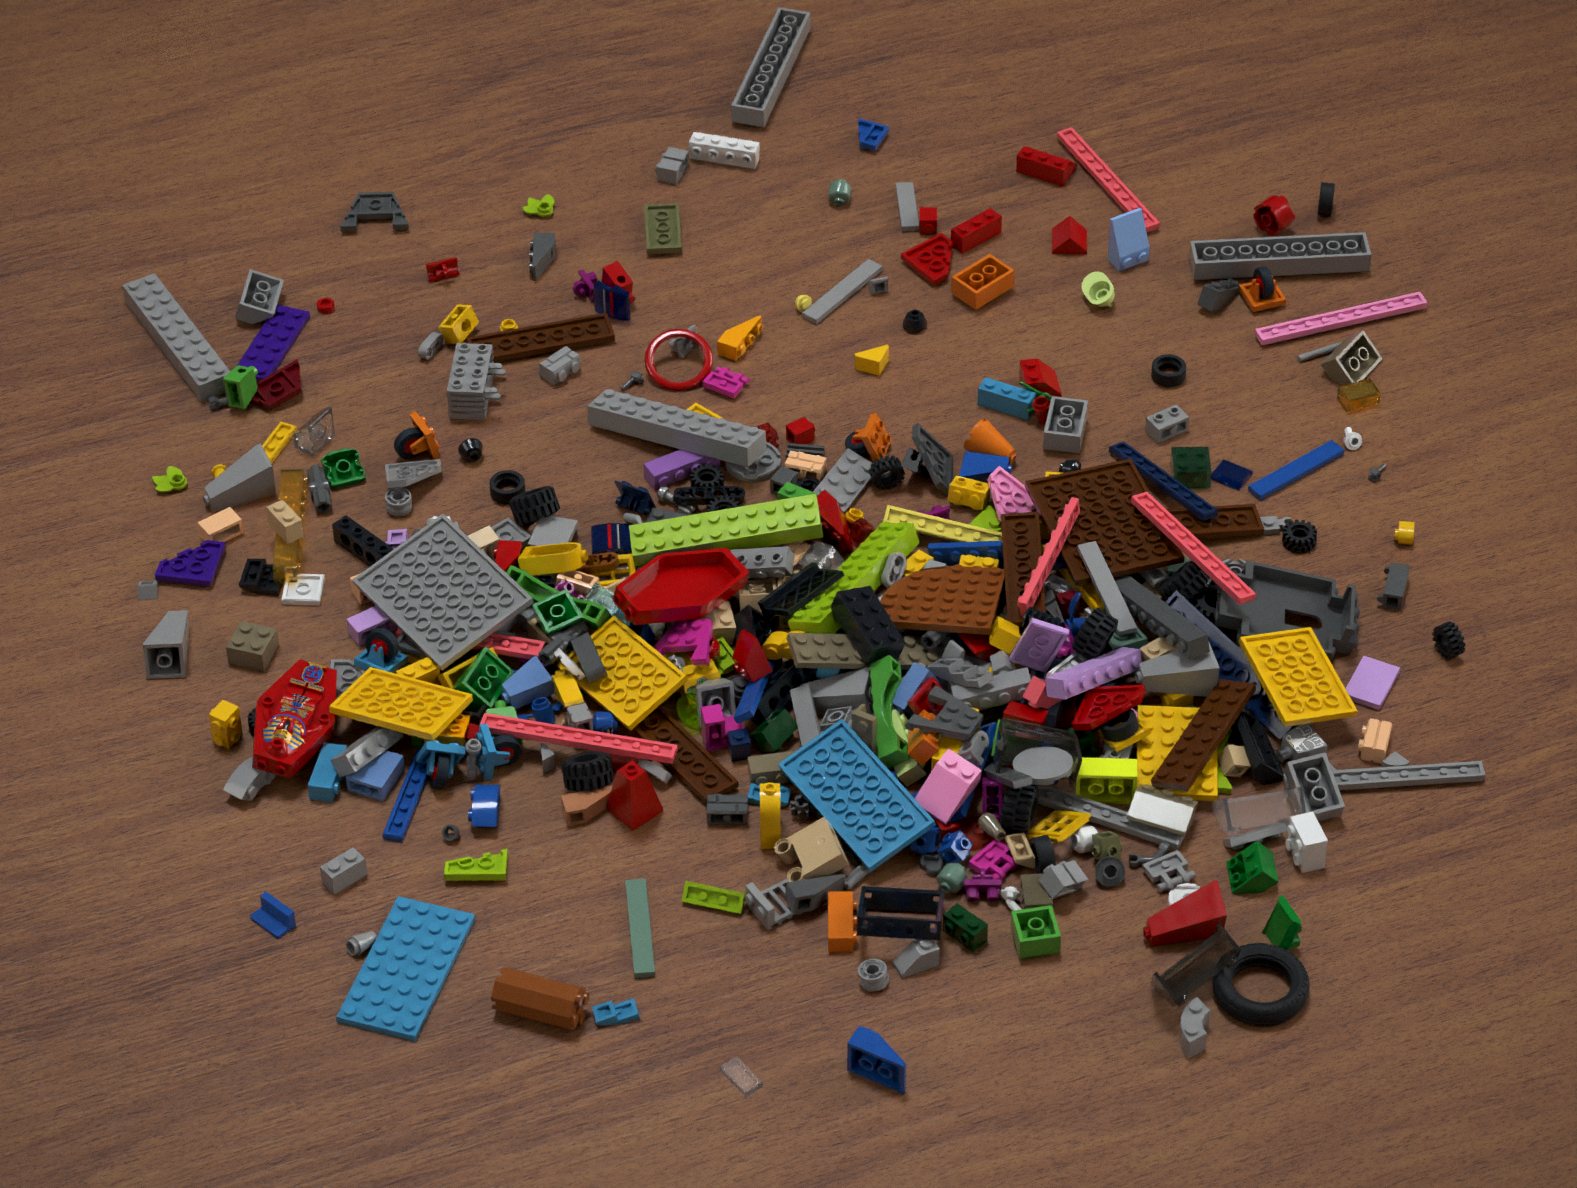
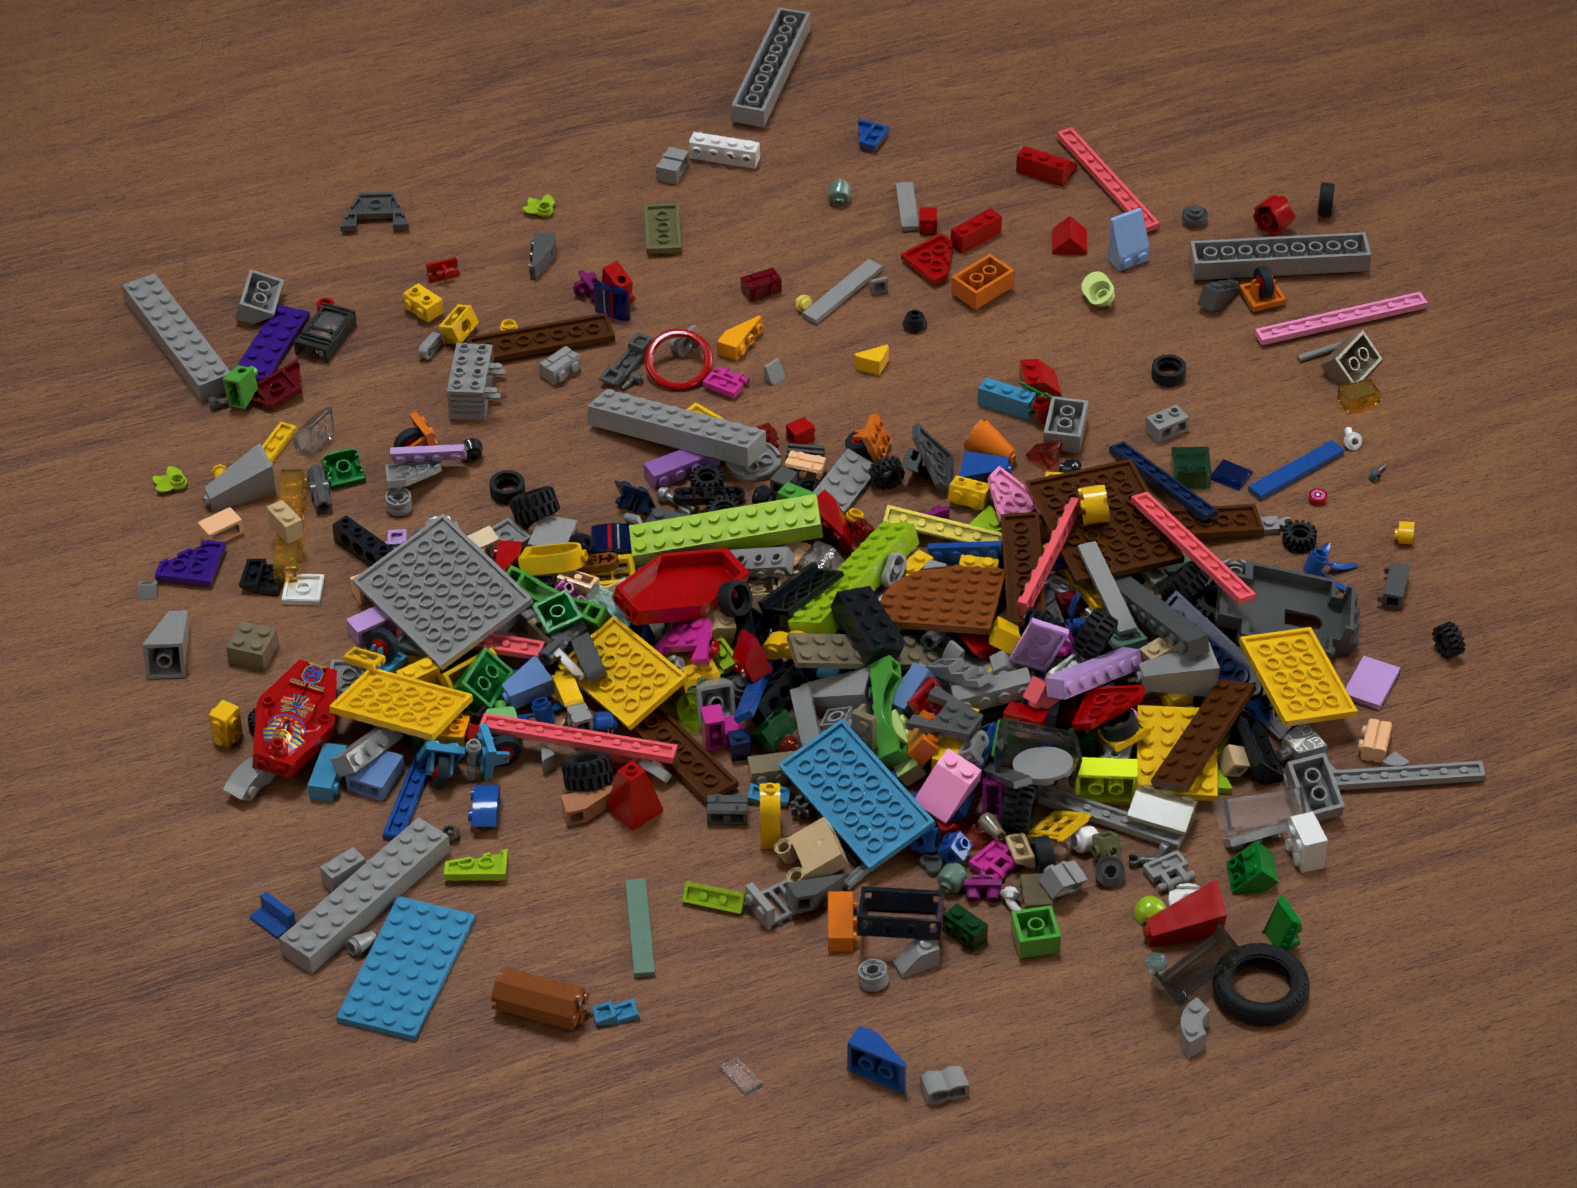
(326, 331): none -> pearl dark grey door
(364, 658): none -> yellow tile
(364, 895): none -> light grey brick
(423, 303): none -> yellow brick
(428, 453): none -> lavender plate
(585, 541): none -> black cone
(628, 362): none -> dark grey slope
(744, 595): none -> black tyre
(761, 284): none -> dark red brick
(763, 494): none -> black cone
(774, 372): none -> light grey slope
(789, 743): none -> clear red cone
(944, 1085): none -> light grey brick
(1047, 451): none -> clear red slope
(1094, 504): none -> yellow brick
(1147, 907): none -> lime hair
(1156, 962): none -> clear light blue tile
(1194, 215): none -> dark grey plate
(1317, 497): none -> tile
(1319, 558): none -> blue plant

